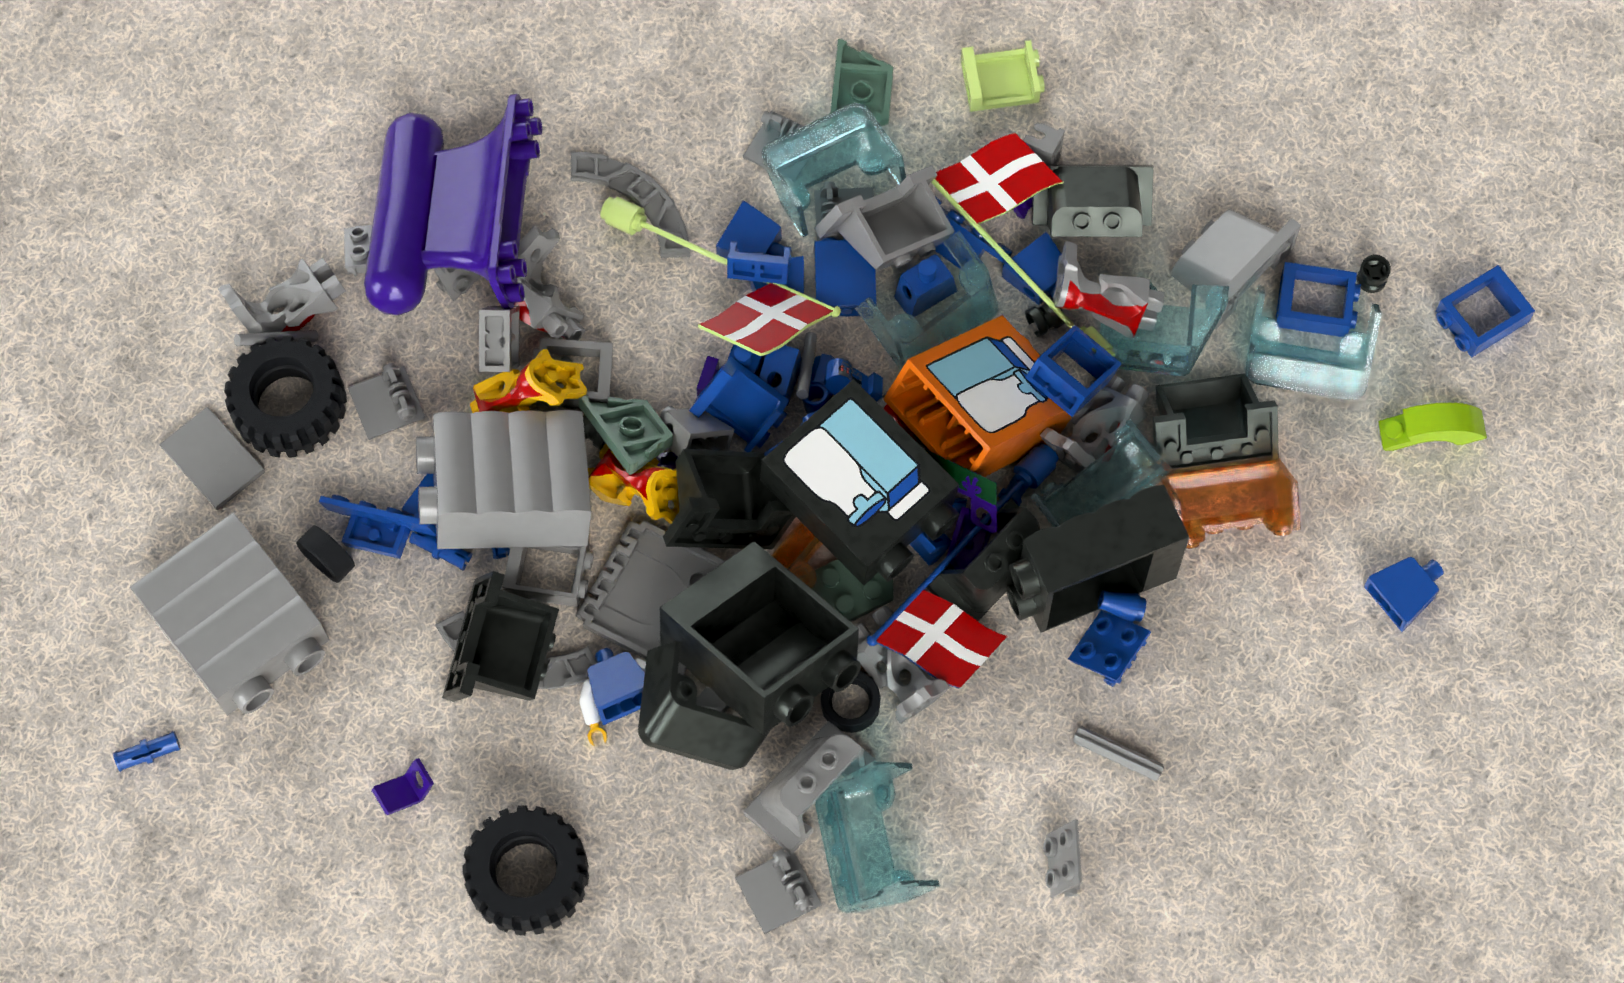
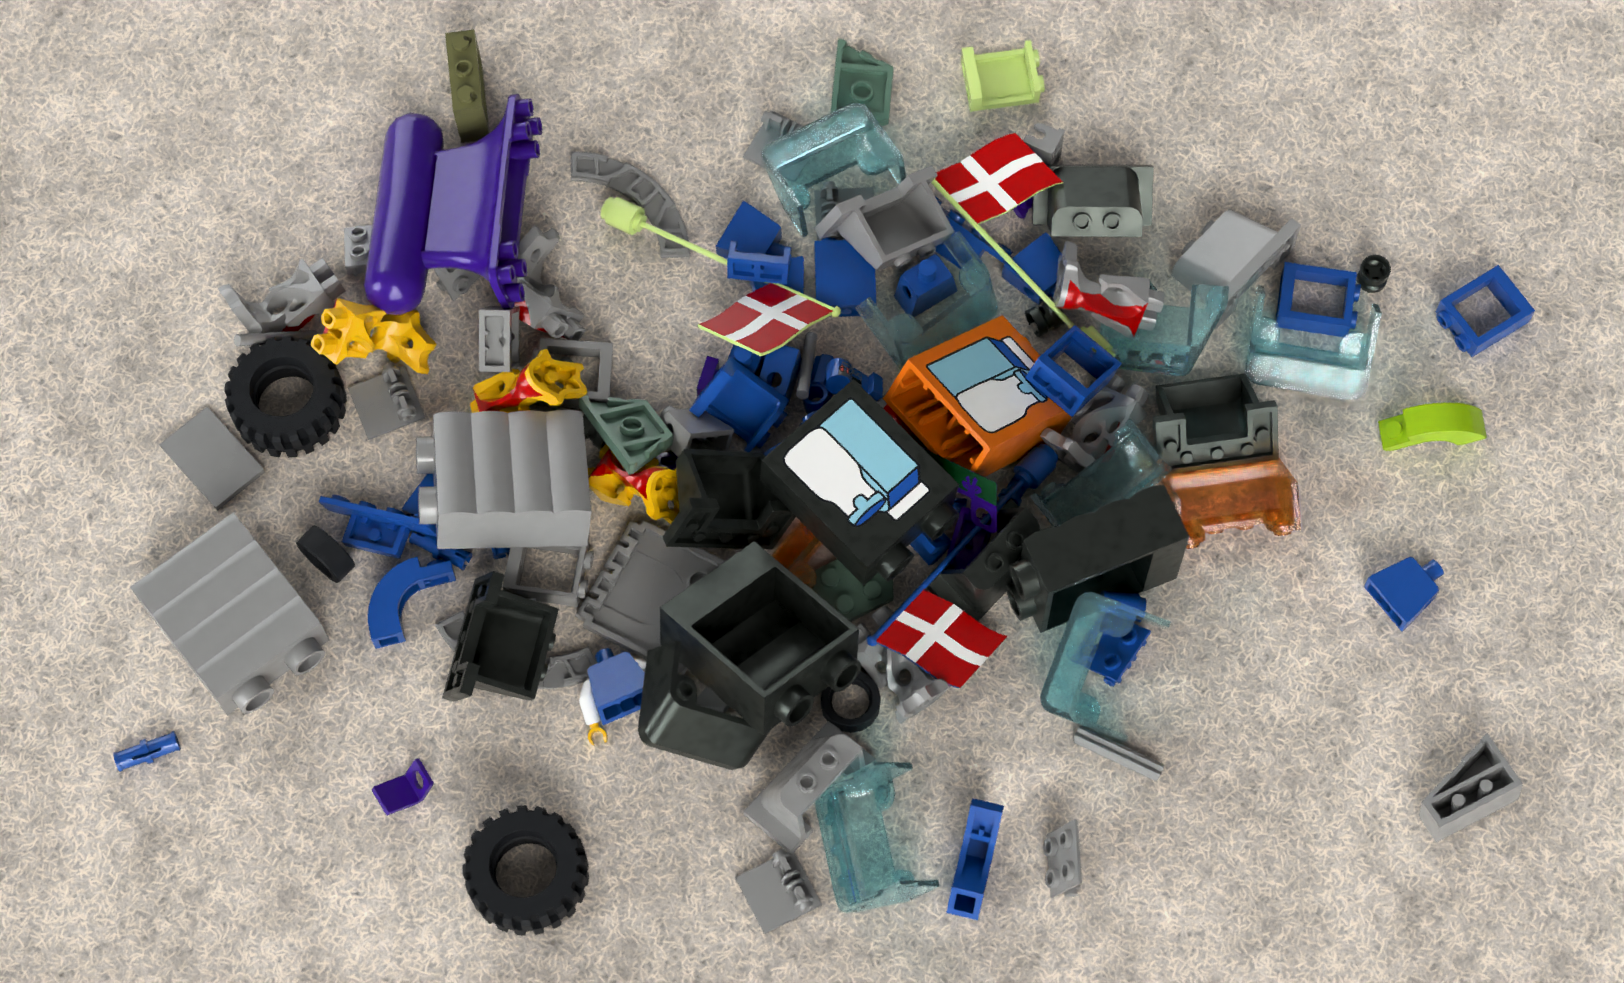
(391, 333): none -> yellow hips
(395, 590): none -> blue arch
(467, 85): none -> olive window
(975, 859): none -> blue arch
(1087, 622): none -> clear light blue windscreen
(1471, 791): none -> light grey wedge

